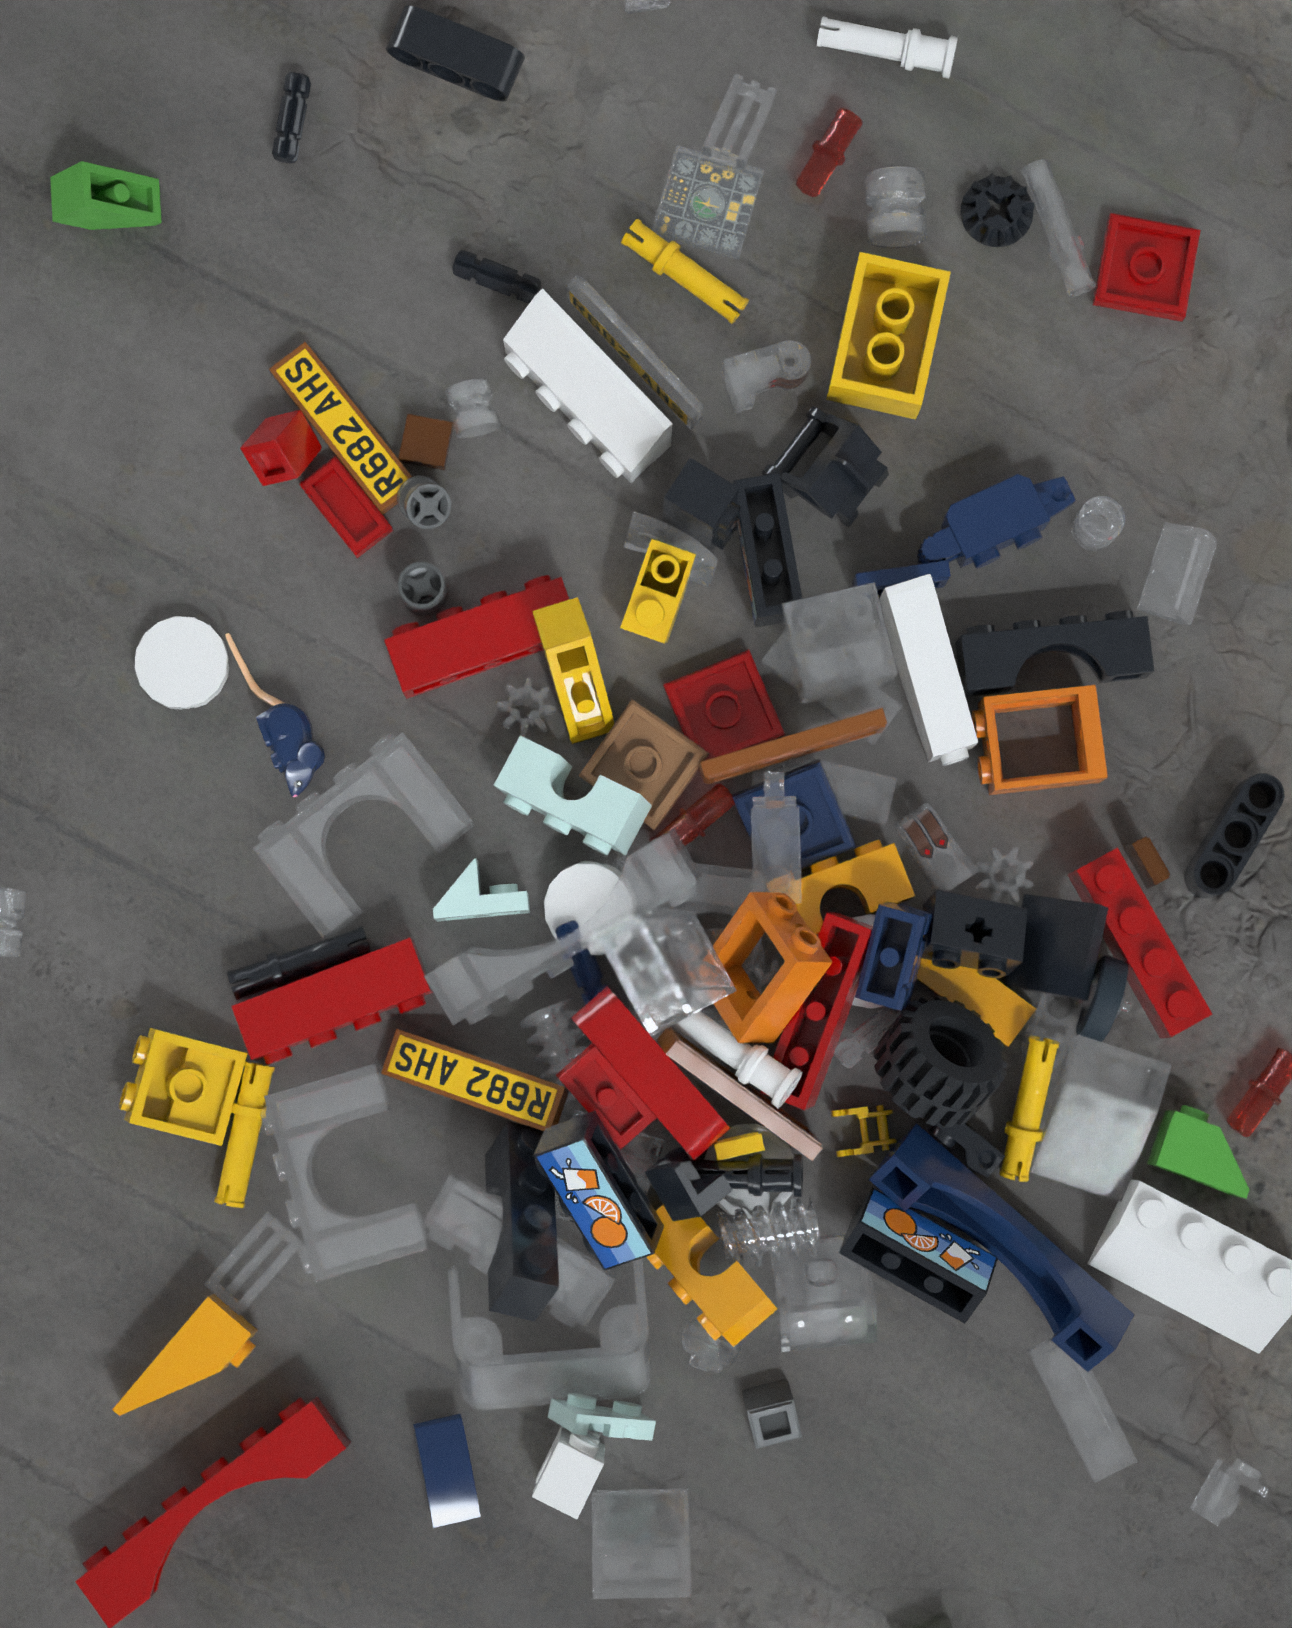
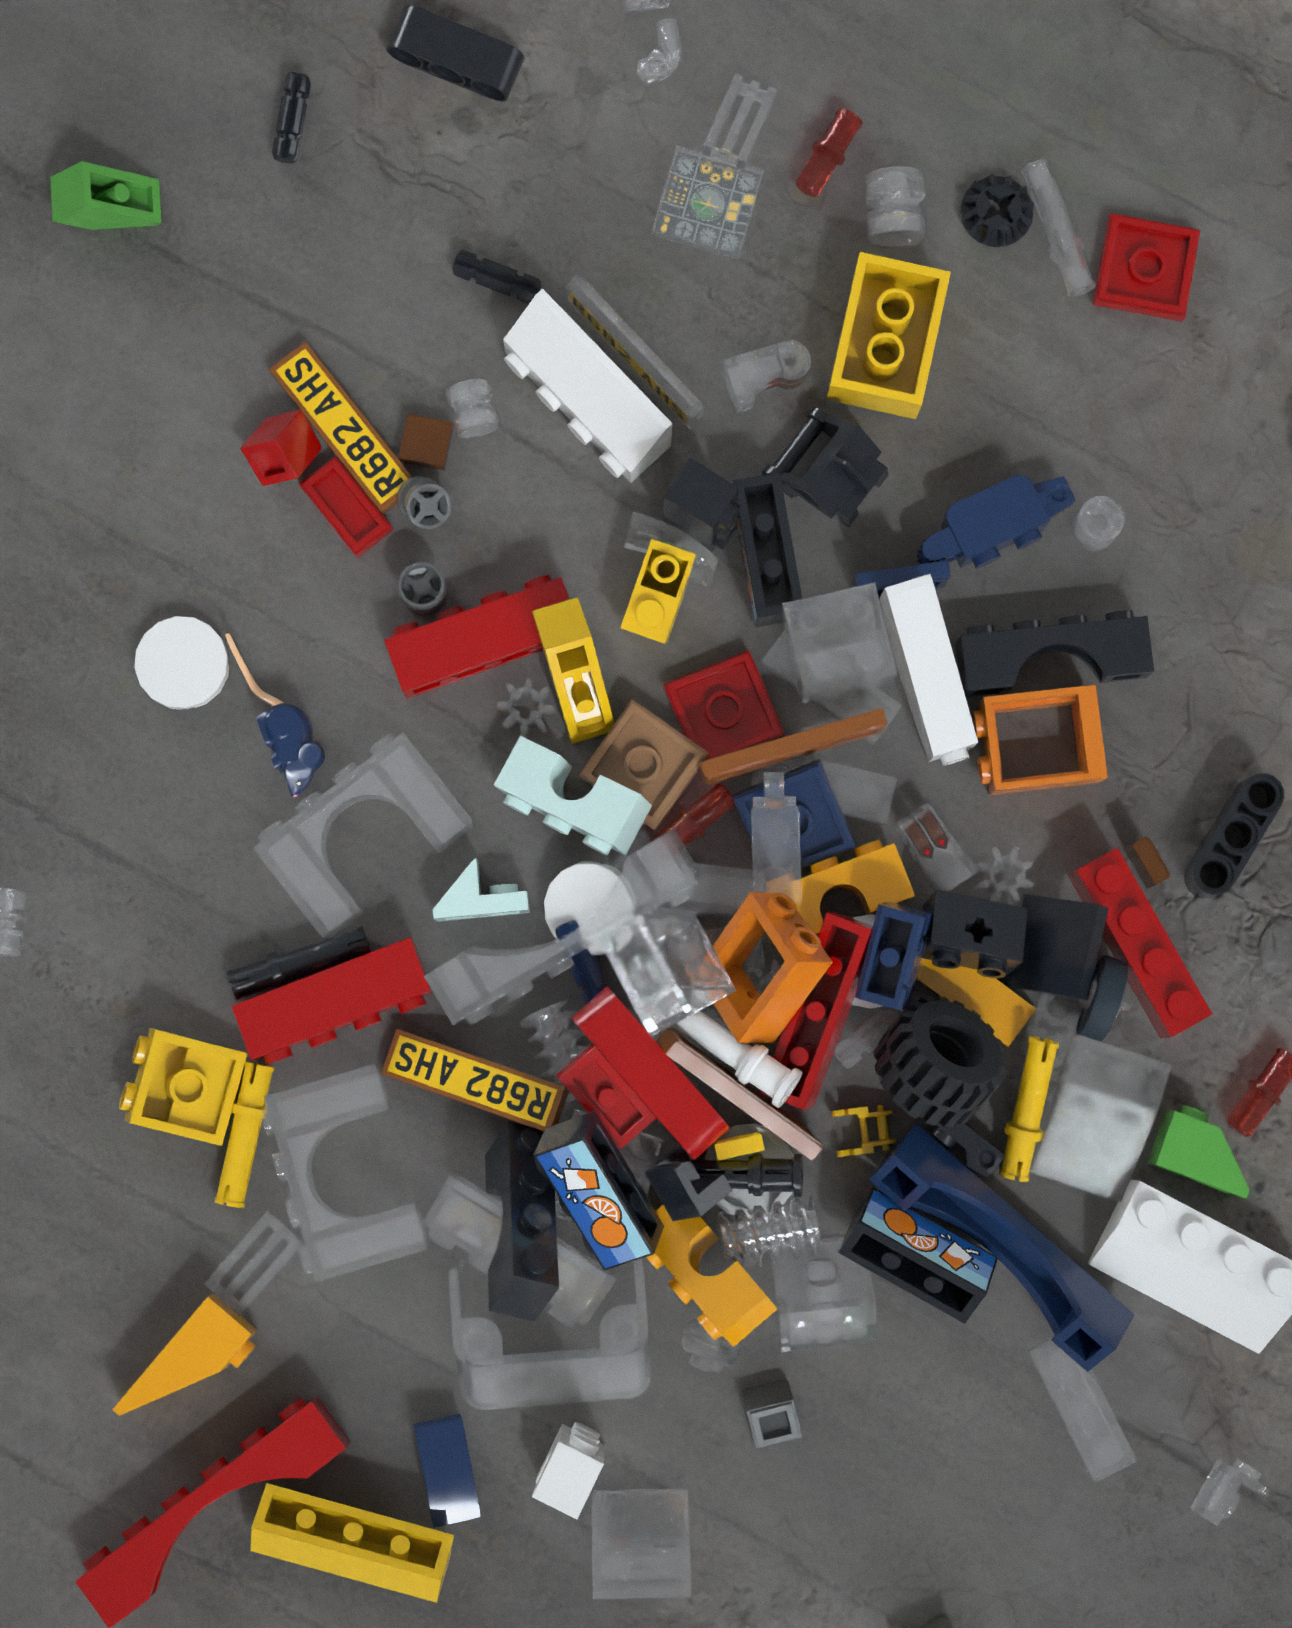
(351, 1542): none -> yellow brick
(582, 1414): light aqua wing -> none
(665, 56): none -> clear arm
(684, 271): yellow pin -> none
(909, 48): white pin -> none
(1178, 573): clear slope -> none

